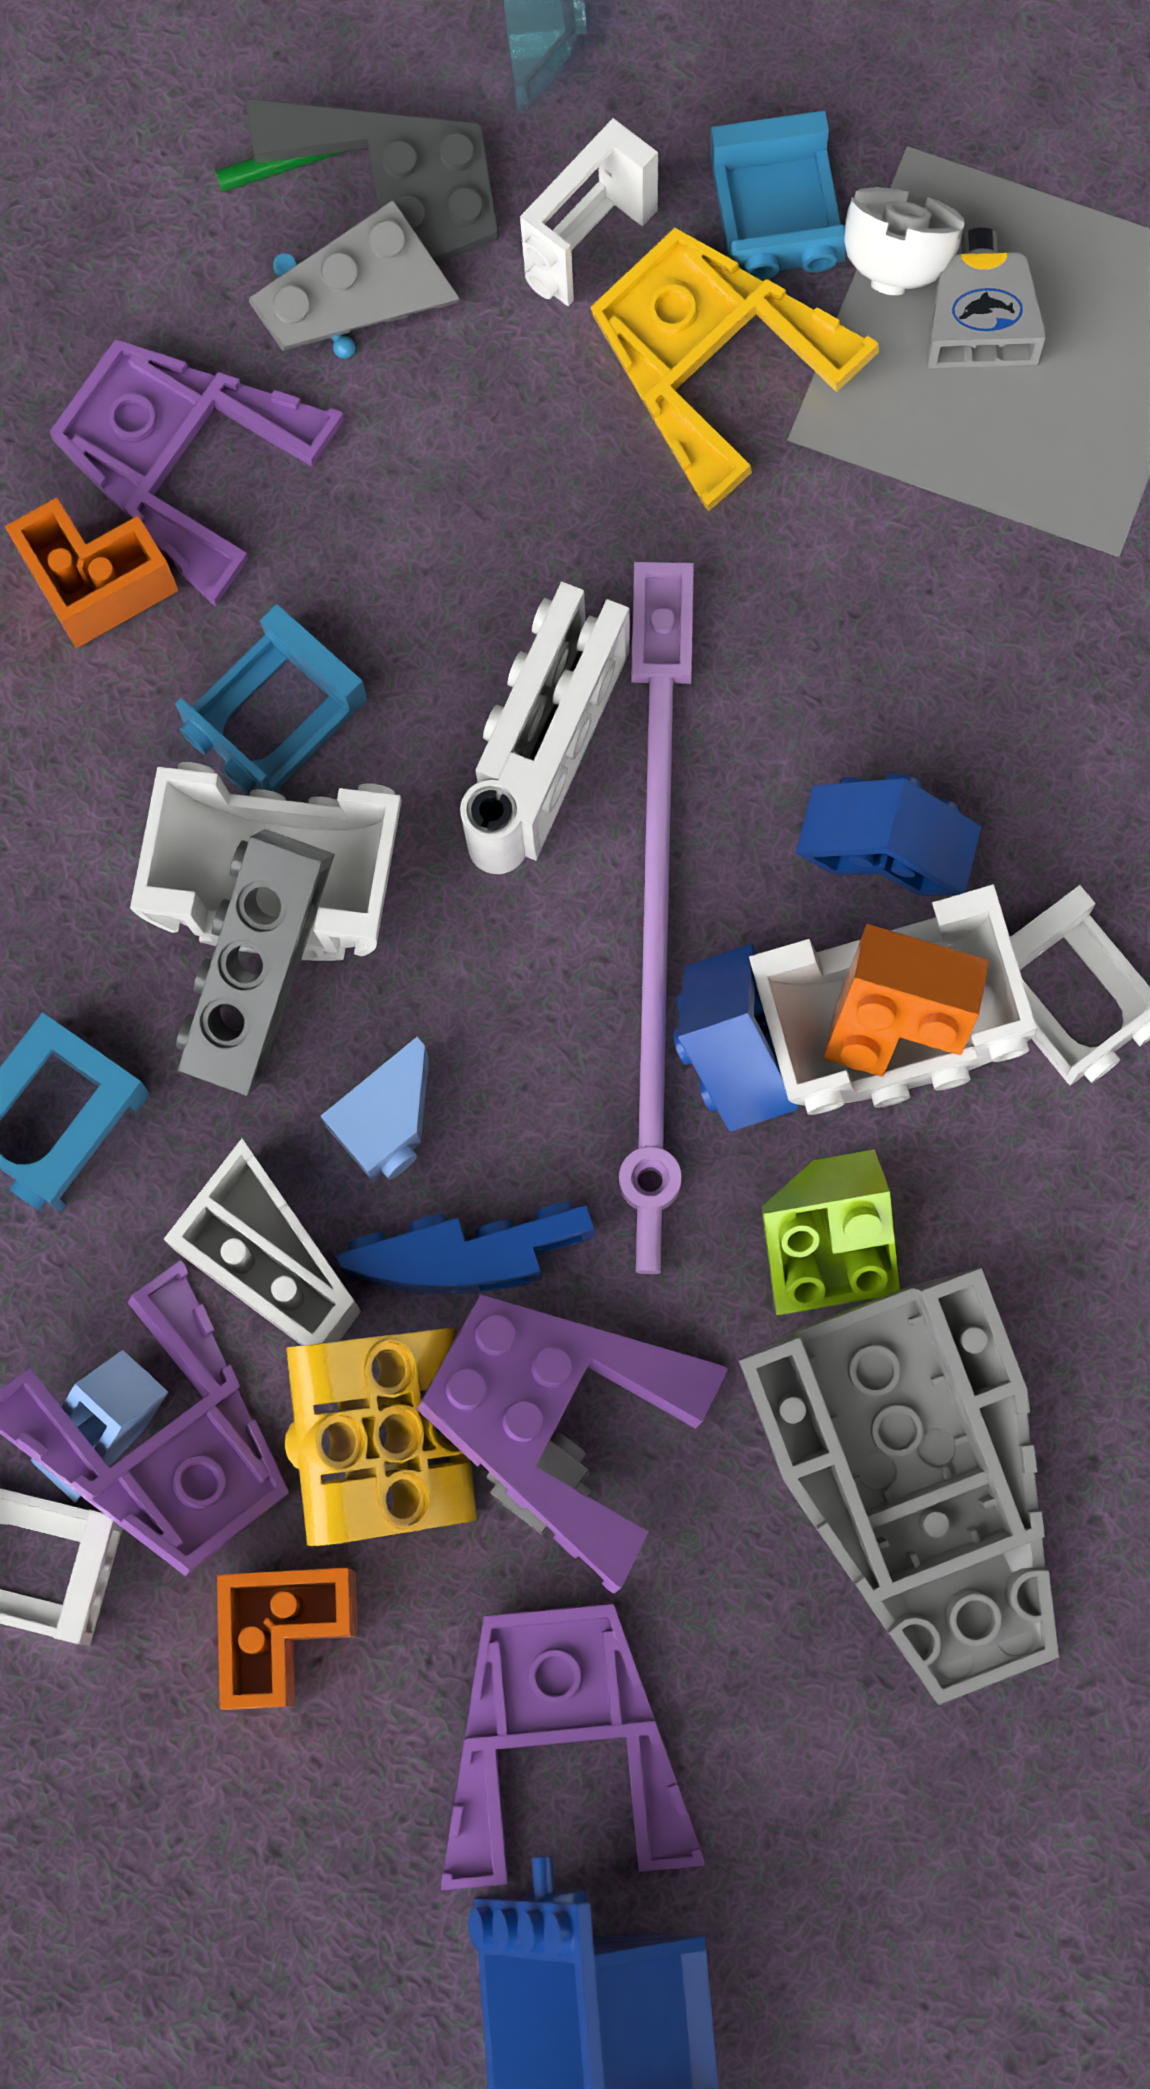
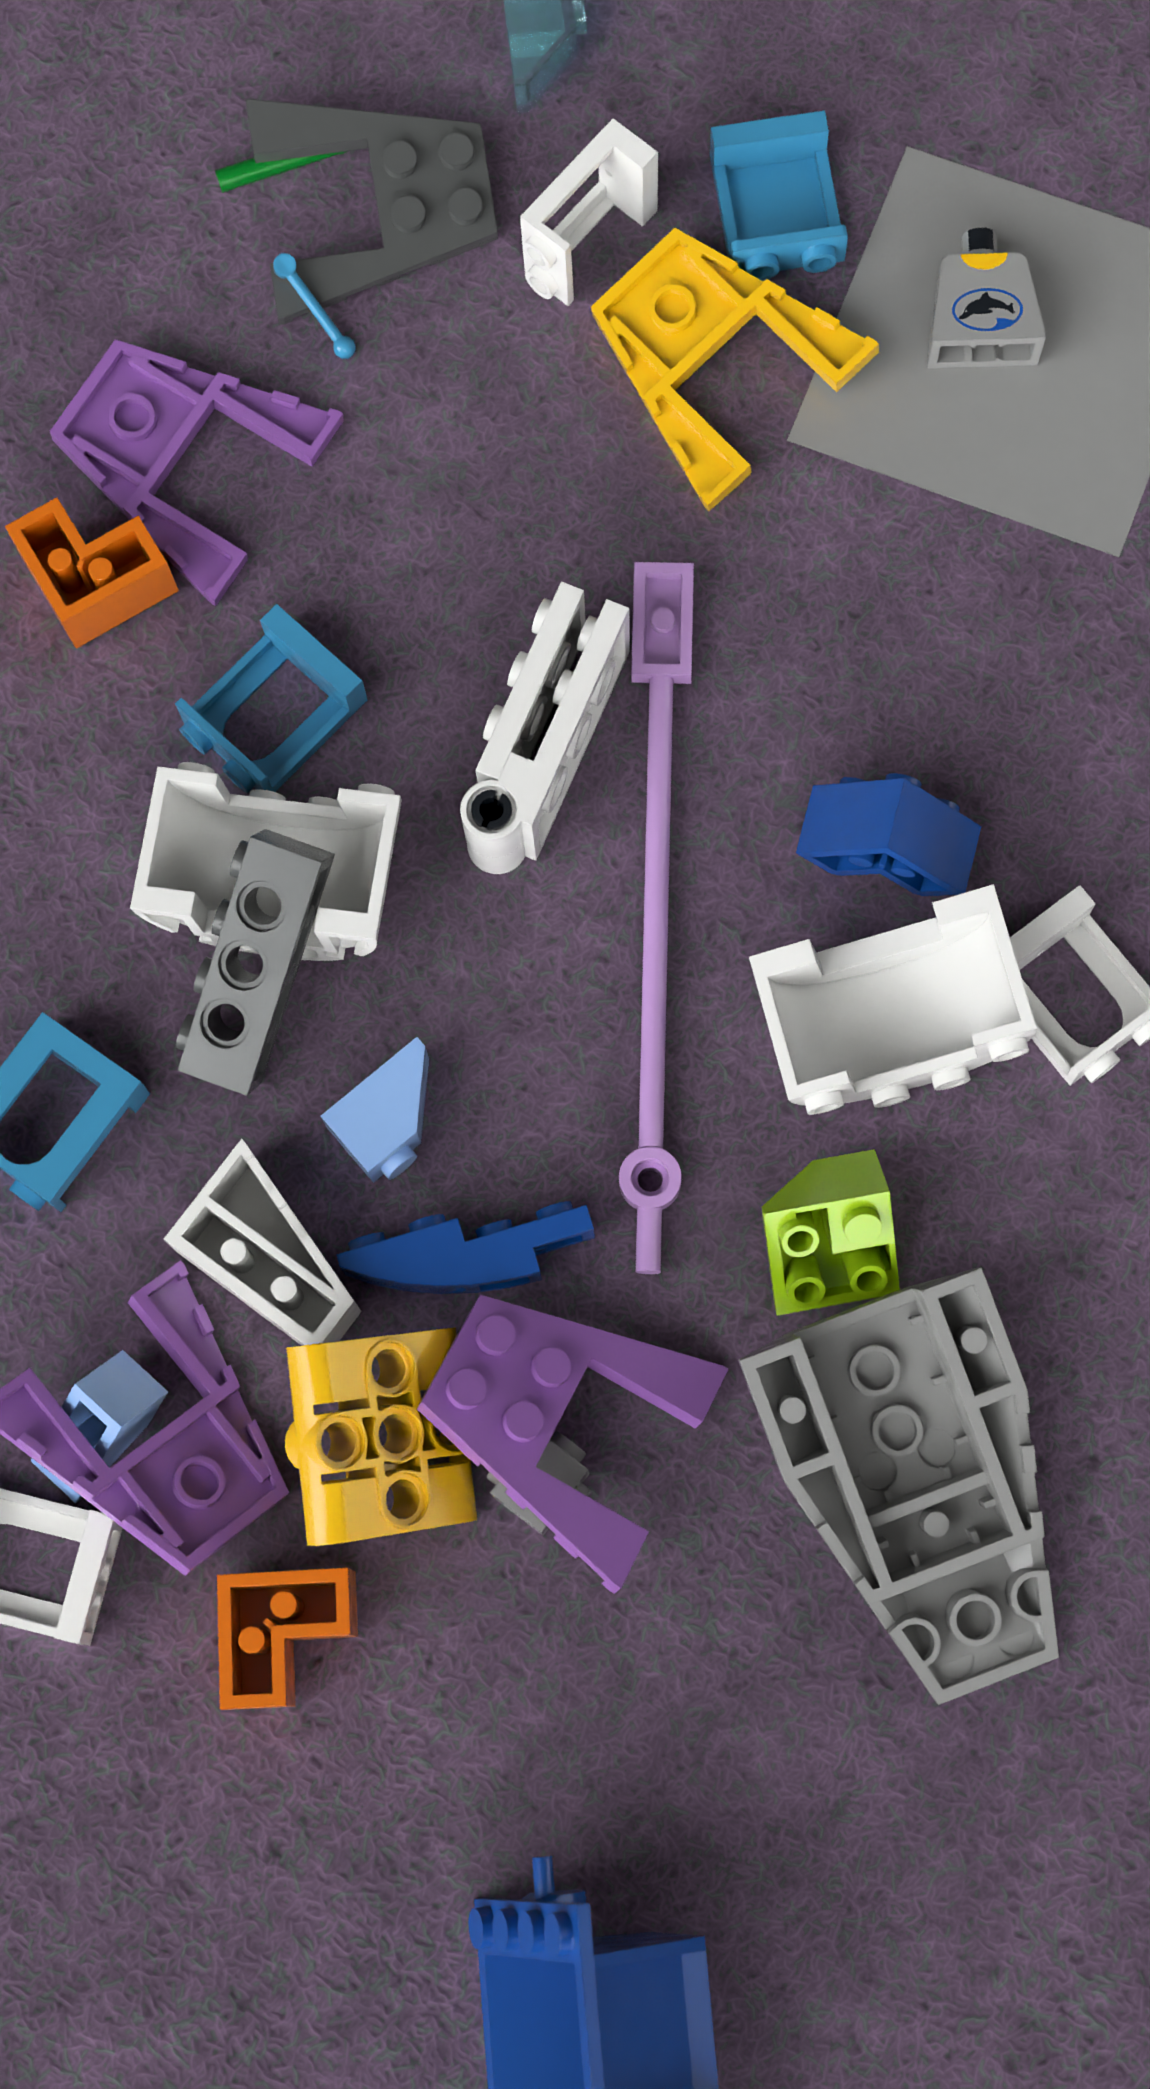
(353, 282): light grey wing -> none
(556, 1682): medium lavender wing -> none
(730, 1040): brick -> none
(900, 241): white cylinder -> none
(904, 992): orange brick -> none

